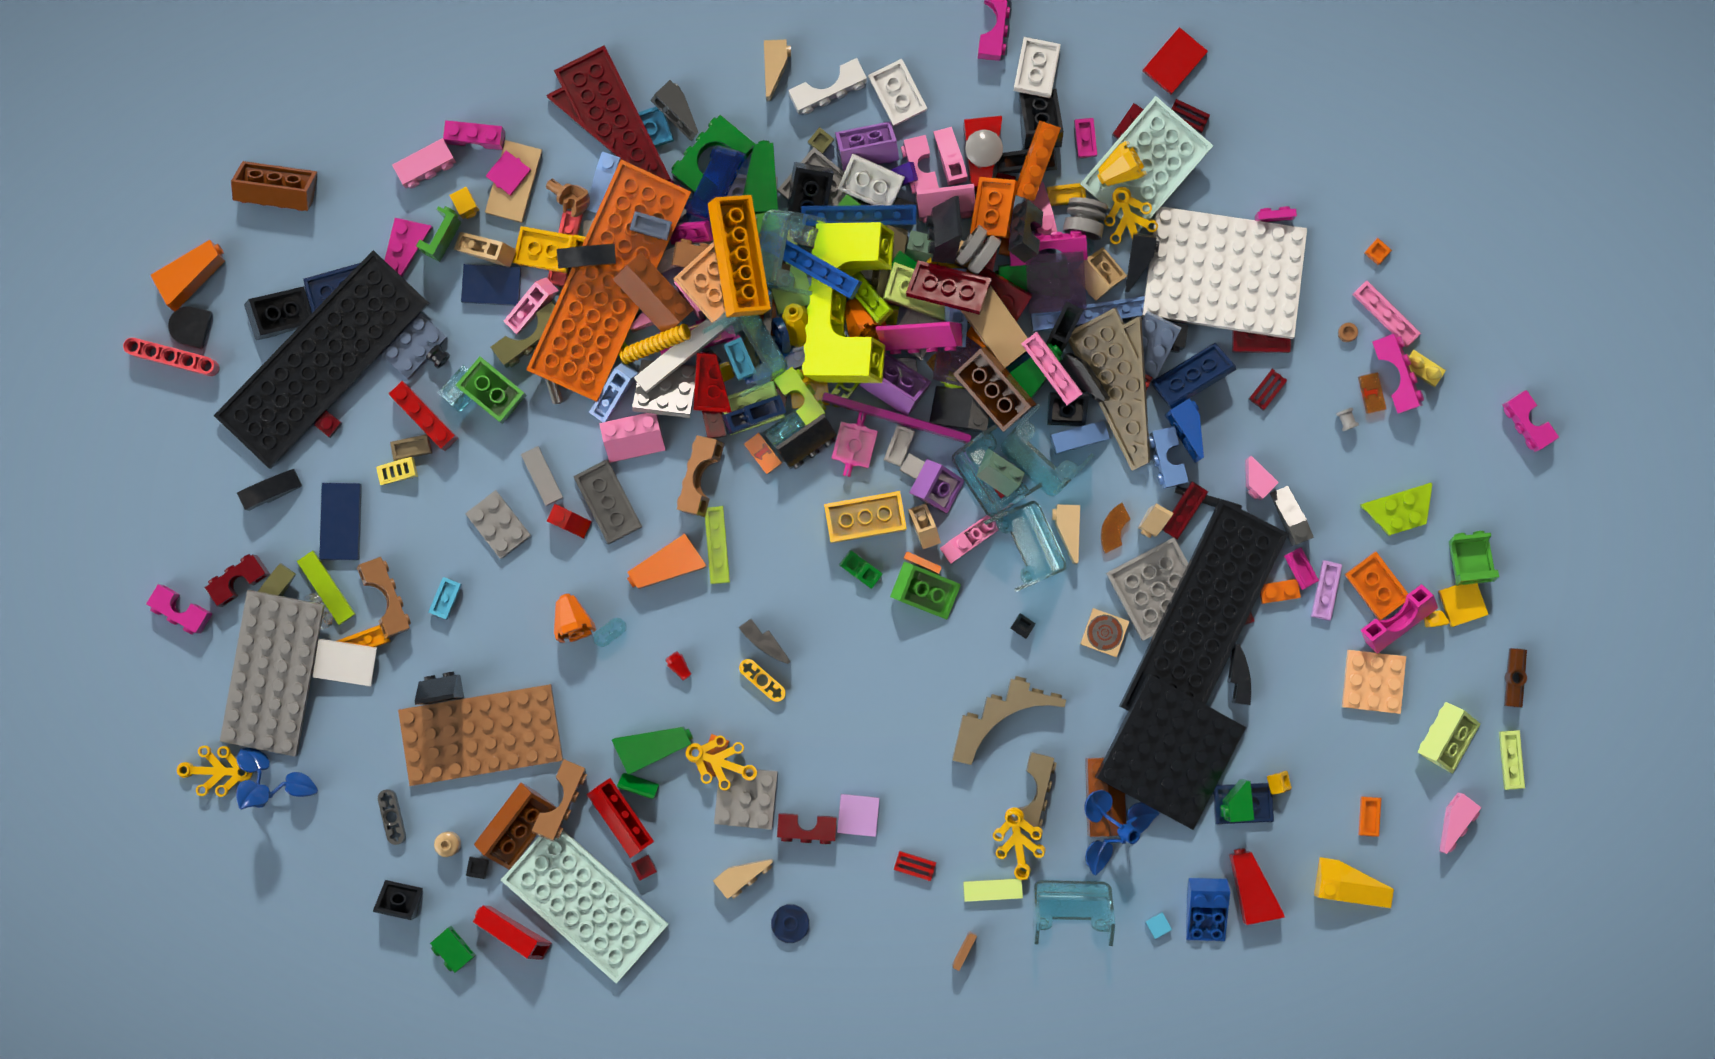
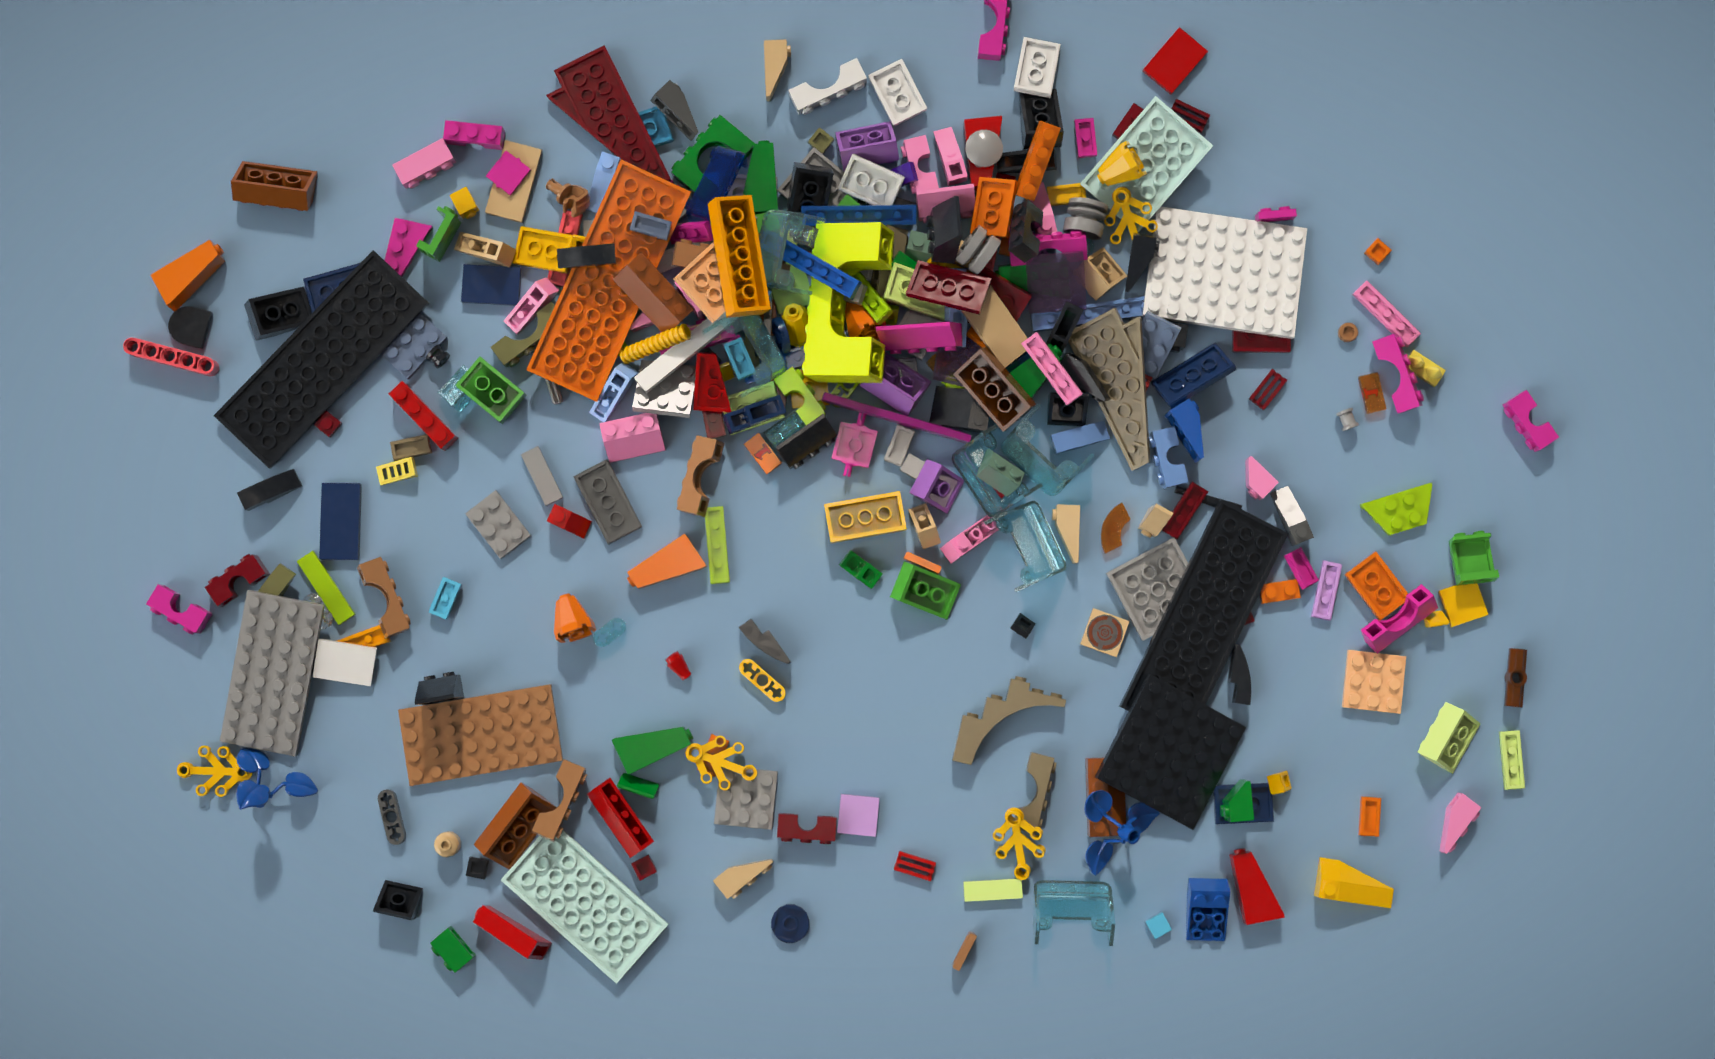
(859, 297): none -> light grey tile

